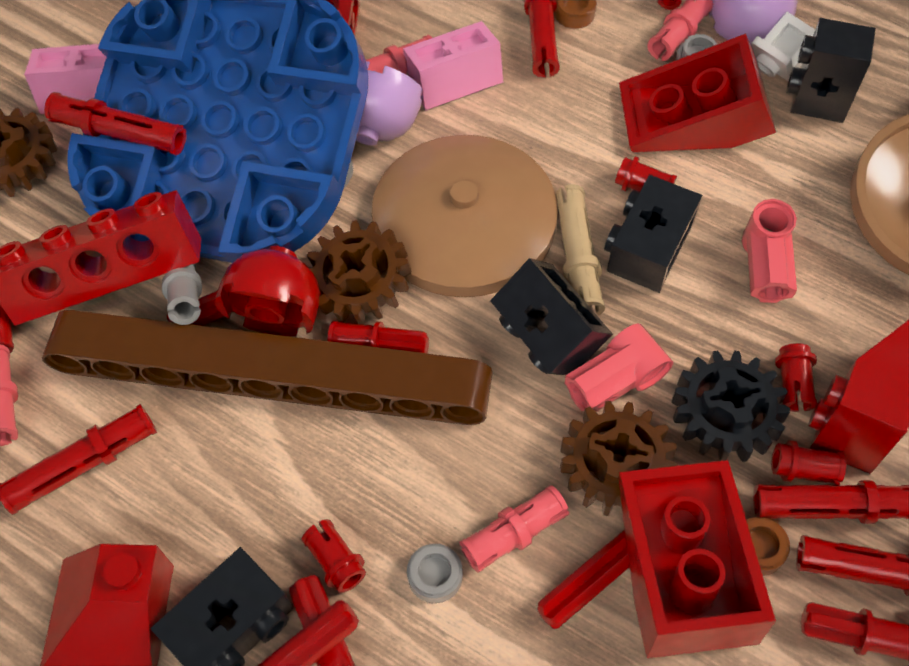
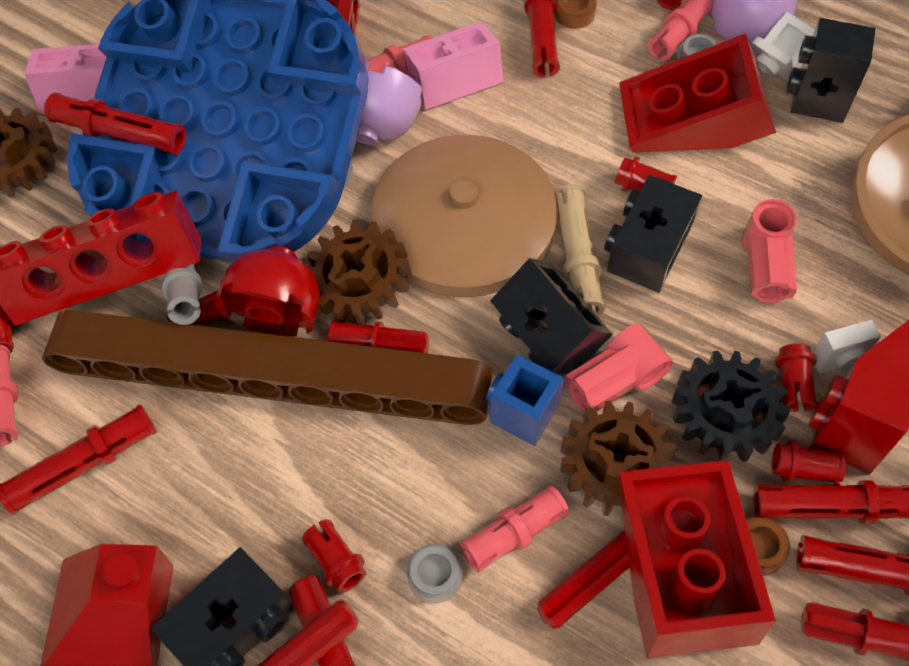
(524, 399): none -> blue brick
(844, 345): none -> white plate

